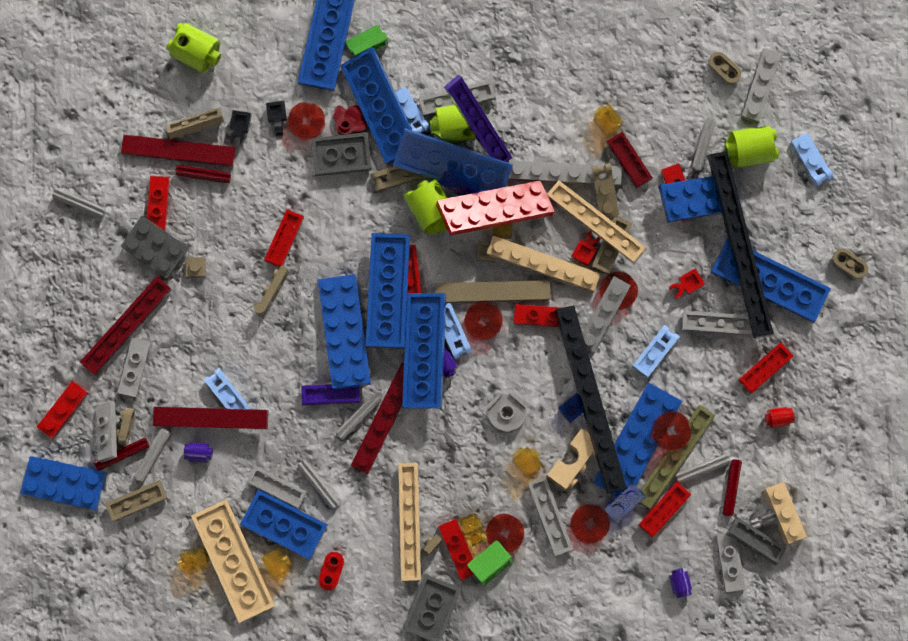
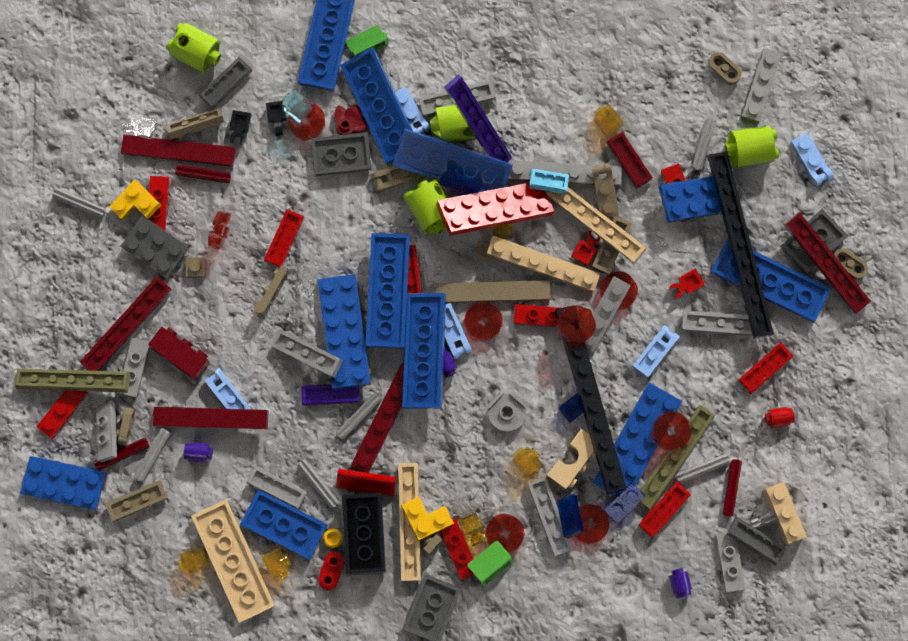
(72, 380): none -> olive tile
(134, 197): none -> yellow plate
(142, 127): none -> clear plate
(179, 352): none -> dark red brick
(219, 230): none -> clear red plate
(225, 83): none -> dark grey plate
(296, 105): none -> clear light blue brick
(307, 353): none -> light grey plate
(332, 538): none -> yellow plate
(363, 534): none -> black brick
(365, 482): none -> red plate
(423, 523): none -> yellow plate
(548, 181): none -> medium azure plate
(567, 330): none -> clear red plate
(570, 516): none -> clear blue plate
(826, 229): none -> dark grey plate
(827, 263): none -> dark red plate

